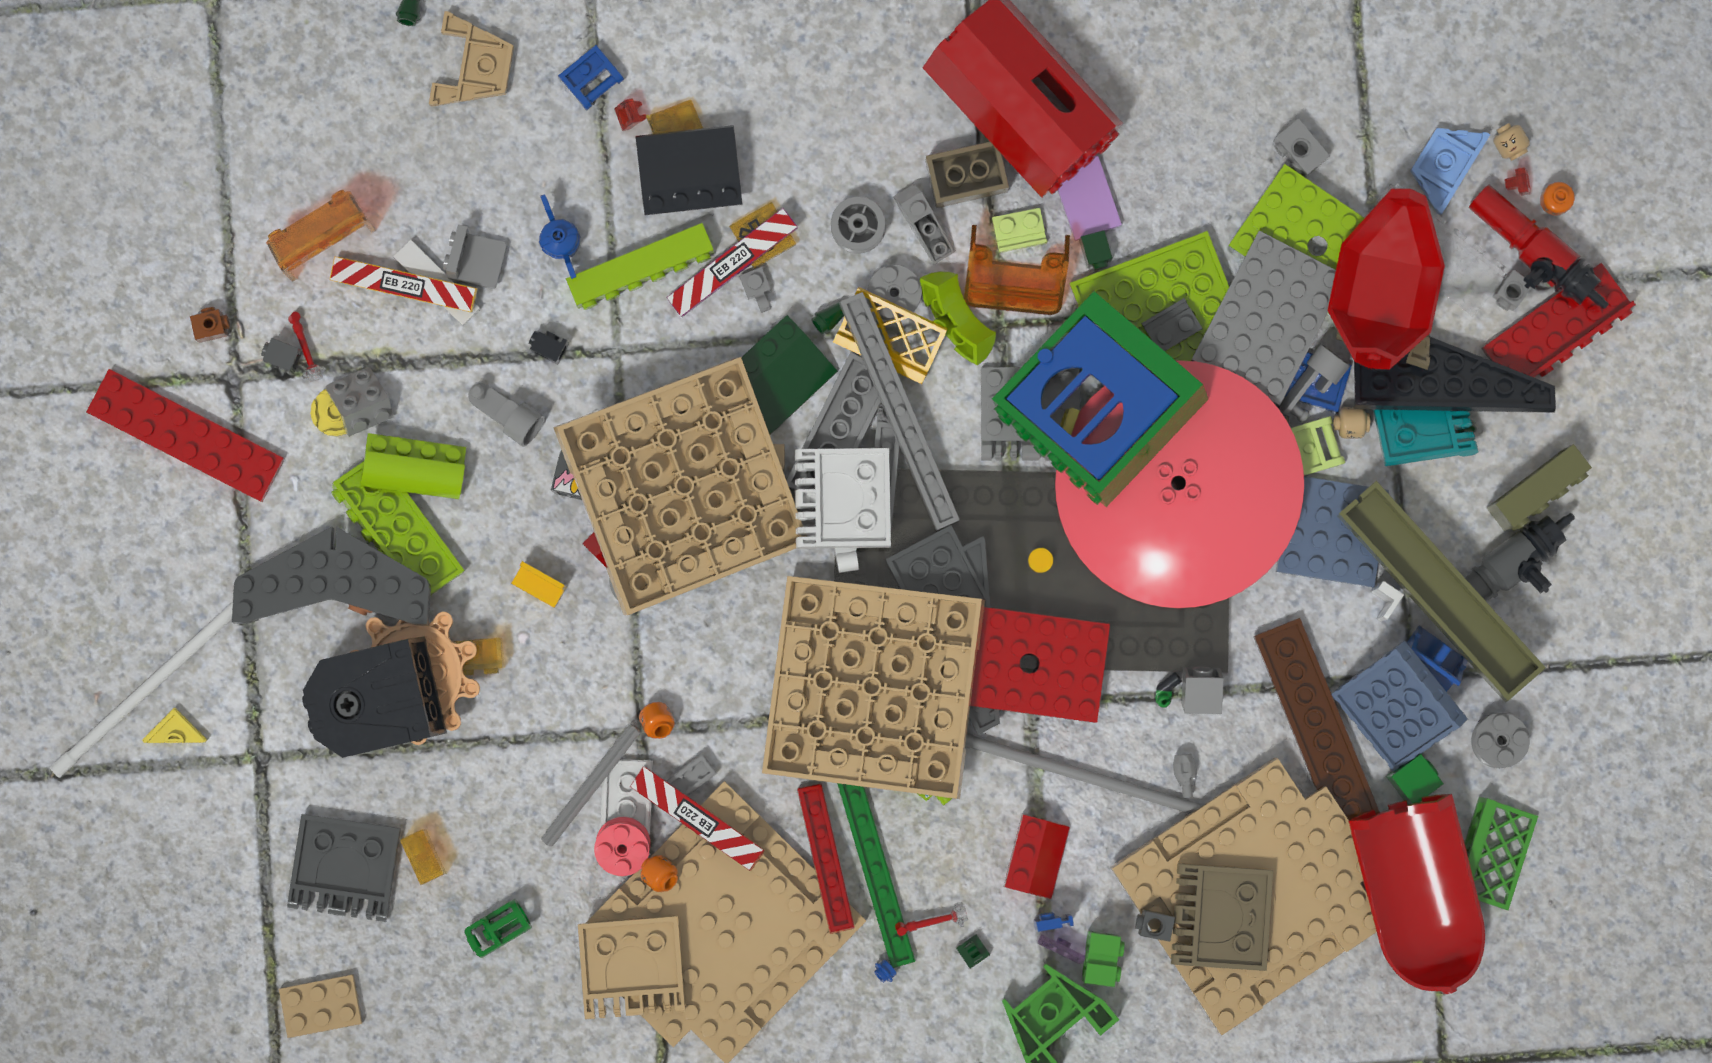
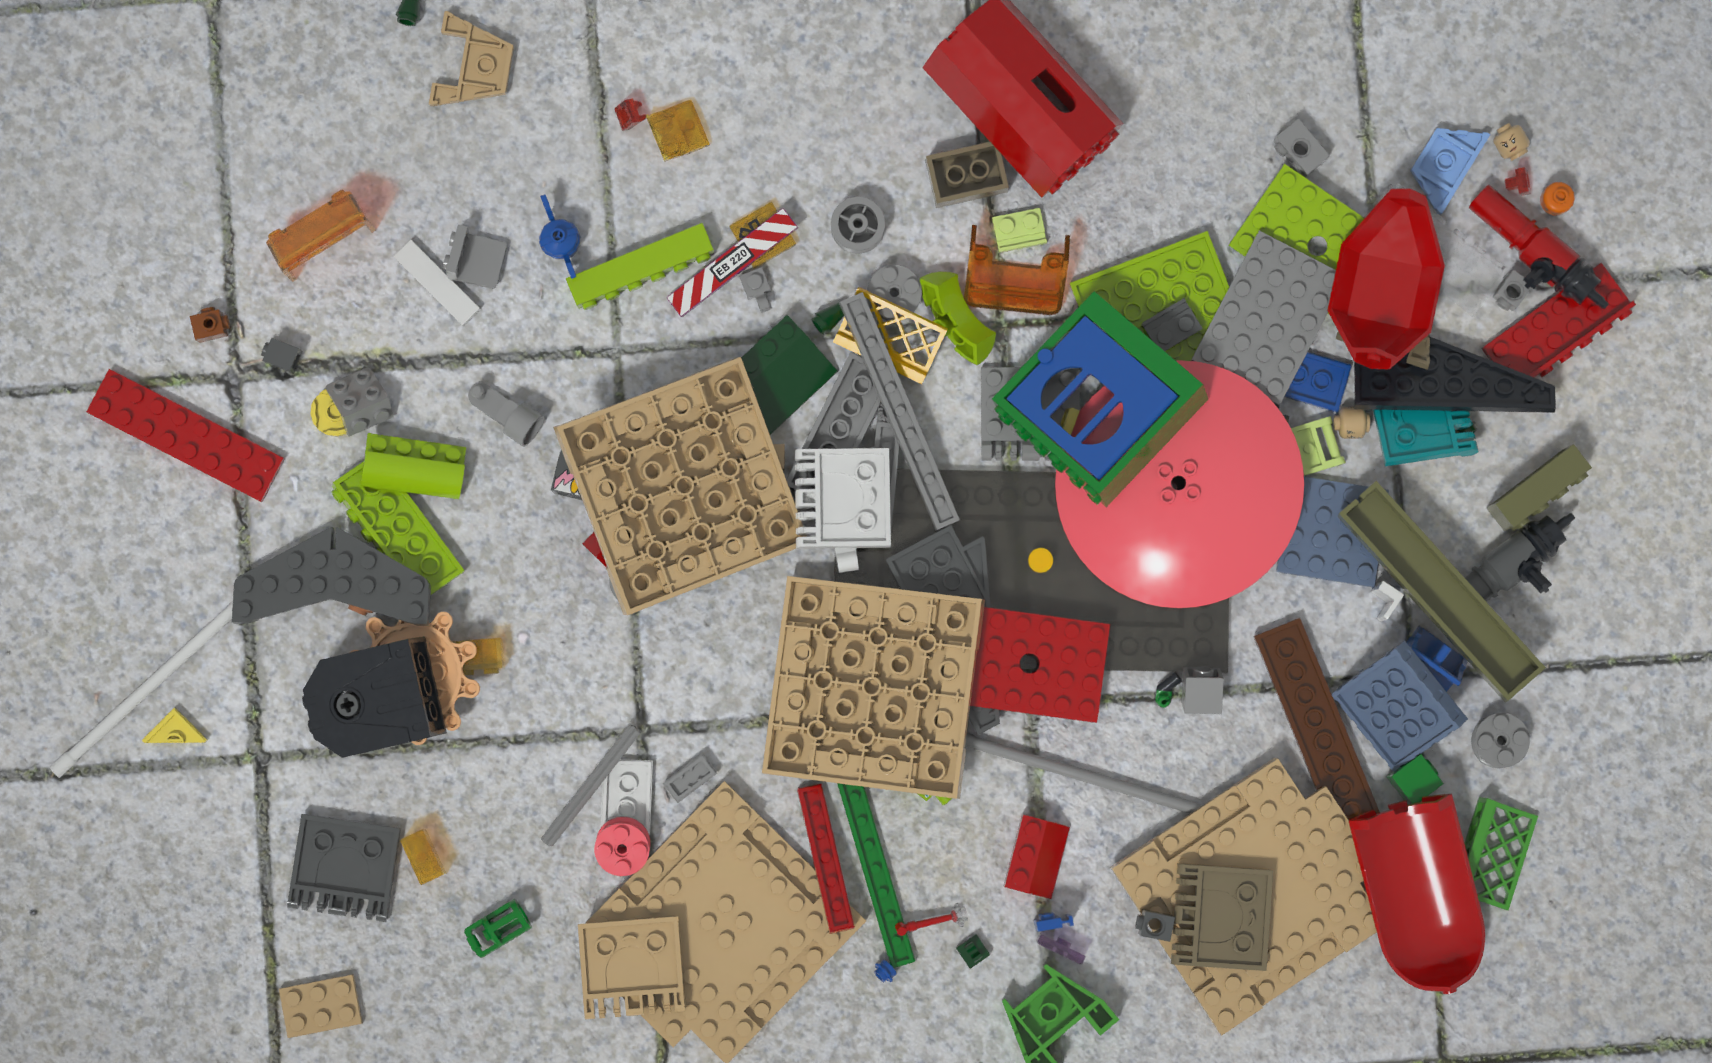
(313, 371): red piece -> none
(403, 284): tile -> none
(539, 584): yellow panel -> none
(548, 346): black brick -> none
(585, 71): blue plate -> none
(656, 720): orange head -> none
(659, 873): orange head -> none
(689, 170): black slope -> none
(697, 818): tile -> none
(924, 223): light grey slope -> none
(1089, 201): lavender tile -> none
(1096, 250): dark green brick -> none
(1101, 959): bright green brick -> none
(1185, 773): light grey piece -> none
(1321, 362): light grey piece -> none

